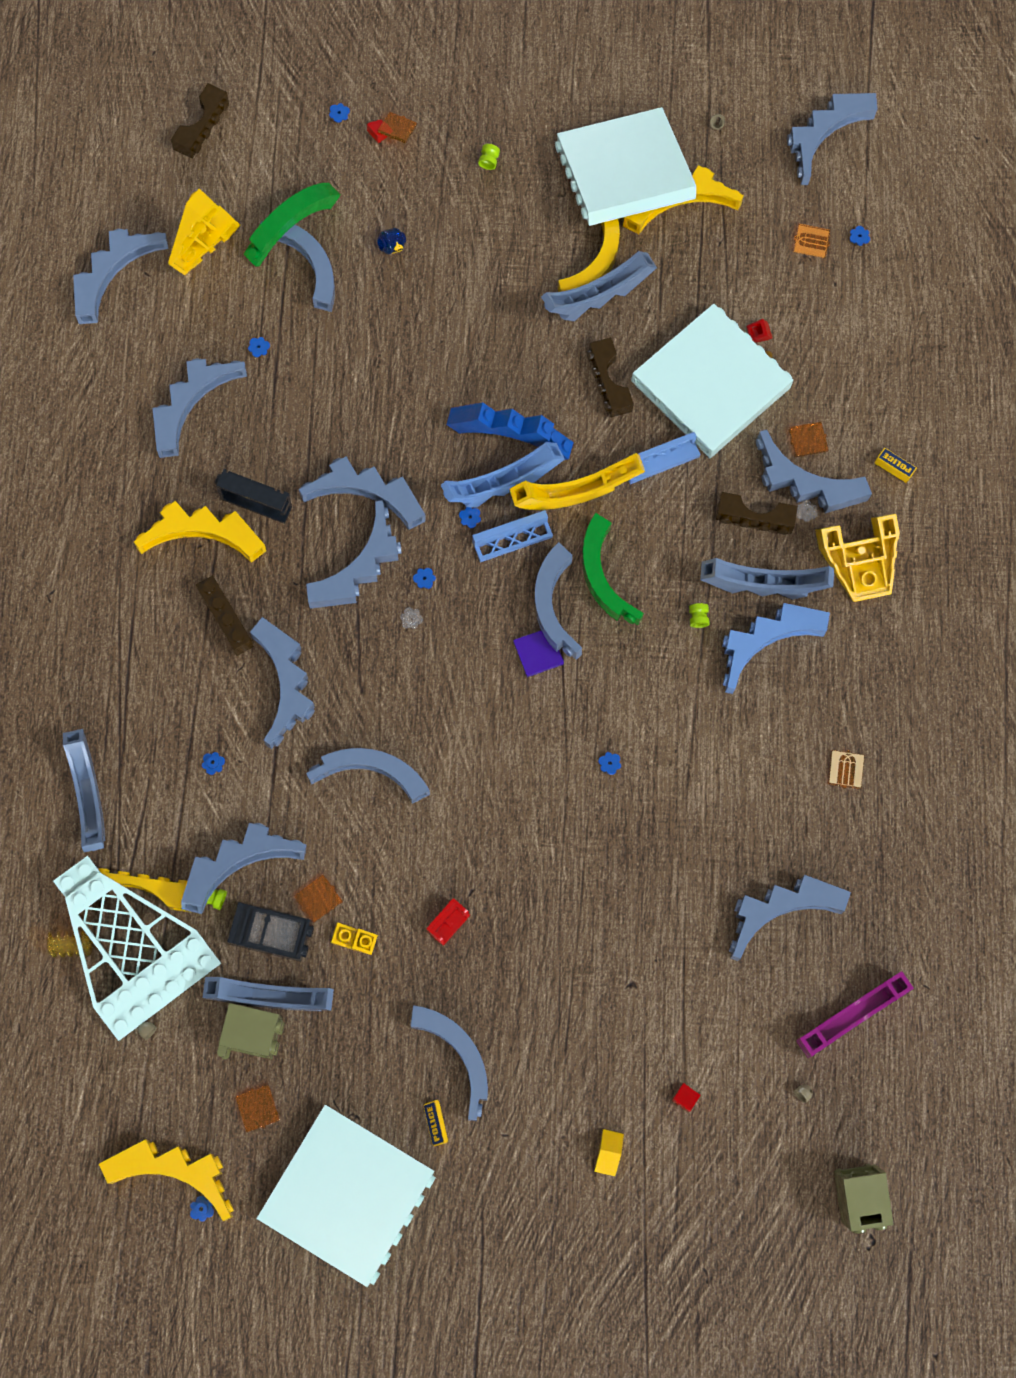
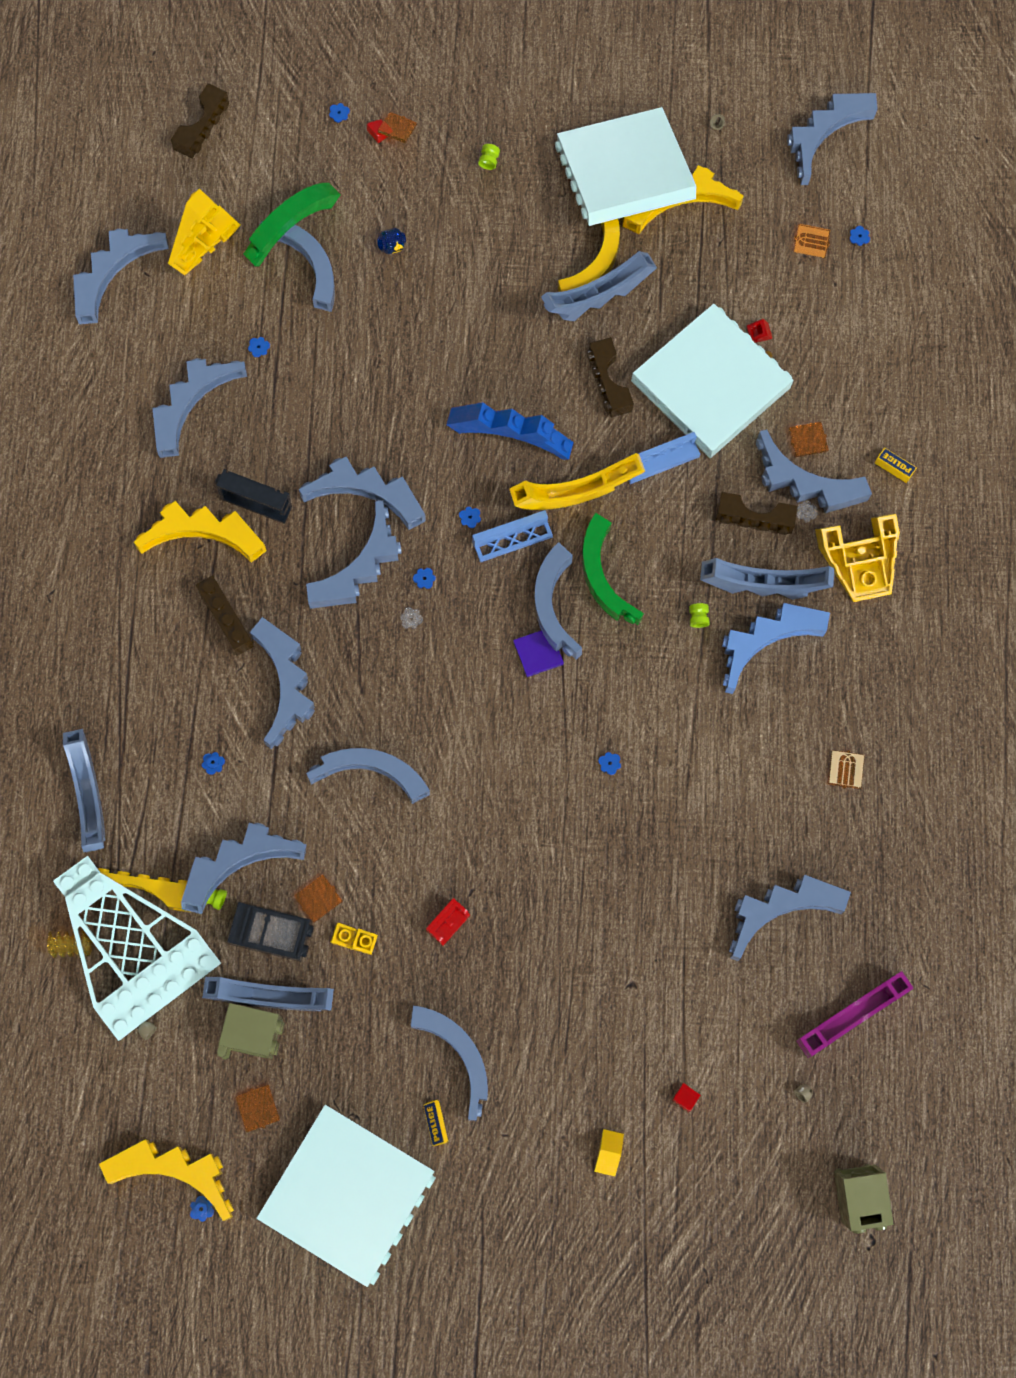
(529, 468): medium blue arch -> none

